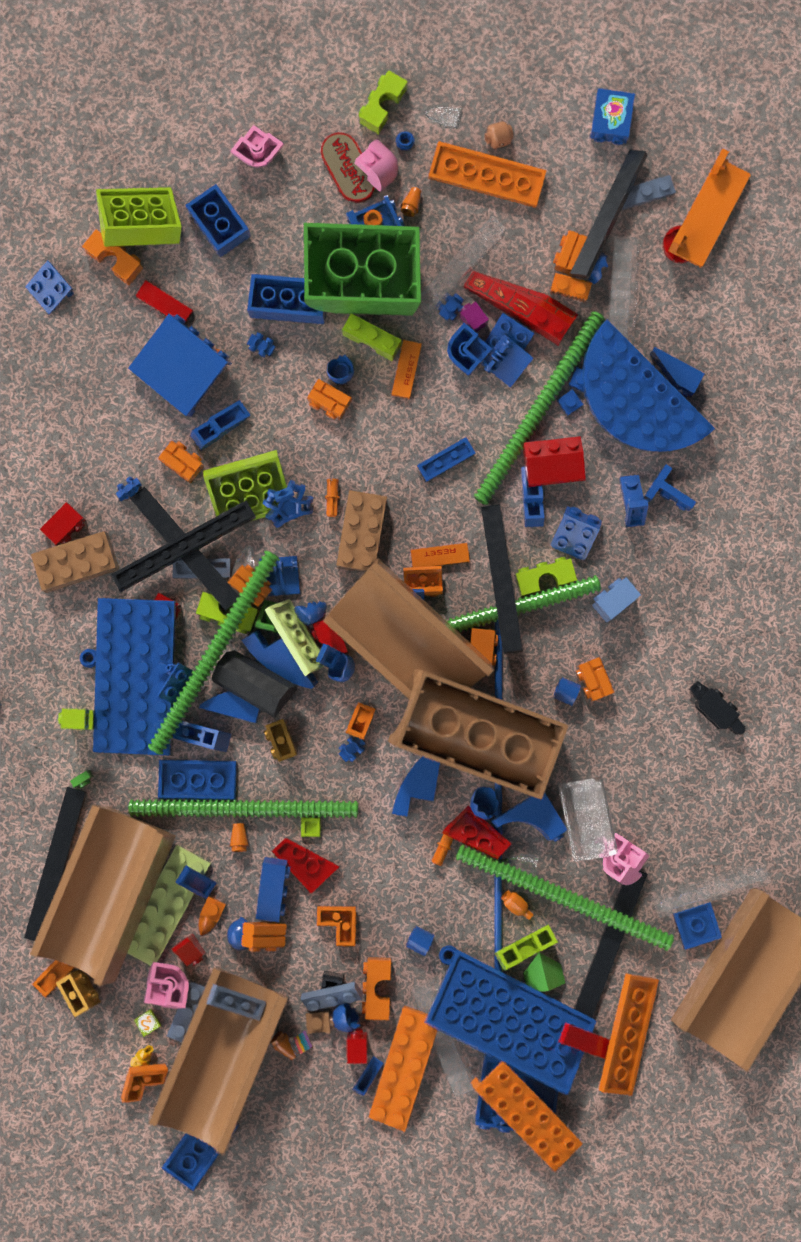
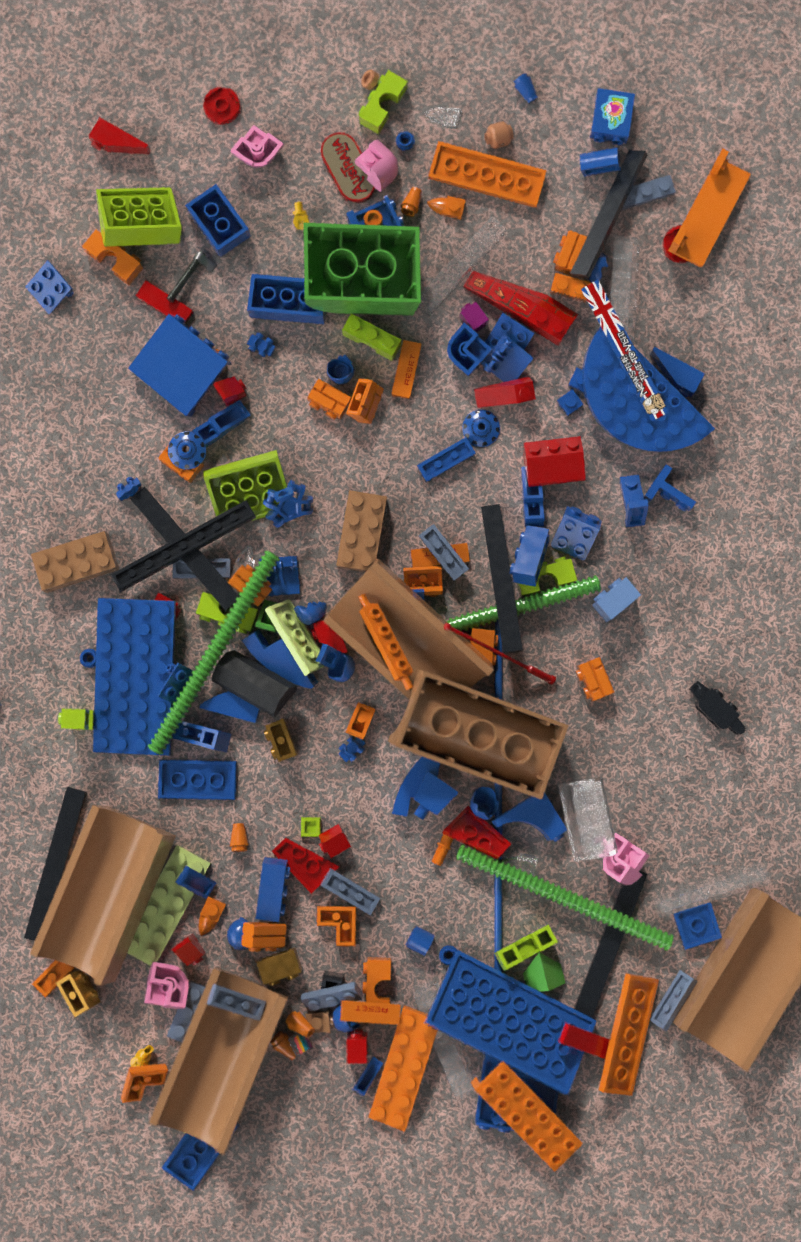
(63, 524): red piece -> none
(82, 780): bright green plate -> none
(113, 139): none -> red slope
(147, 1022): tile -> none
(189, 459): none -> blue dish
(199, 258): none -> pearl dark grey piece
(221, 105): none -> red tile
(230, 390): none -> red slope
(242, 808): bright green piece -> none
(279, 966): none -> pearl gold brick
(299, 1024): none -> orange cone
(300, 215): none -> yellow piece
(332, 497): orange axle -> none
(334, 841): none -> red brick
(350, 891): none -> sand blue plate
(365, 401): none -> orange brick
(370, 79): none -> nougat tile
(370, 1012): none -> orange tile
(386, 641): none -> orange plate
(433, 795): none -> blue torso
(443, 552): none -> sand blue plate
(449, 206): none -> orange plate
(453, 303): blue piece -> none
(479, 437): none -> blue dish
(505, 393): none -> red slope
(516, 904): orange plant -> none
(525, 87): none -> blue cone
(530, 555): none -> blue brick
(530, 669): none -> red piece
(538, 409): bright green piece -> none
(566, 691): blue piece -> none
(600, 162): none -> blue brick
(624, 350): none -> sticker
(673, 1000): none -> sand blue plate

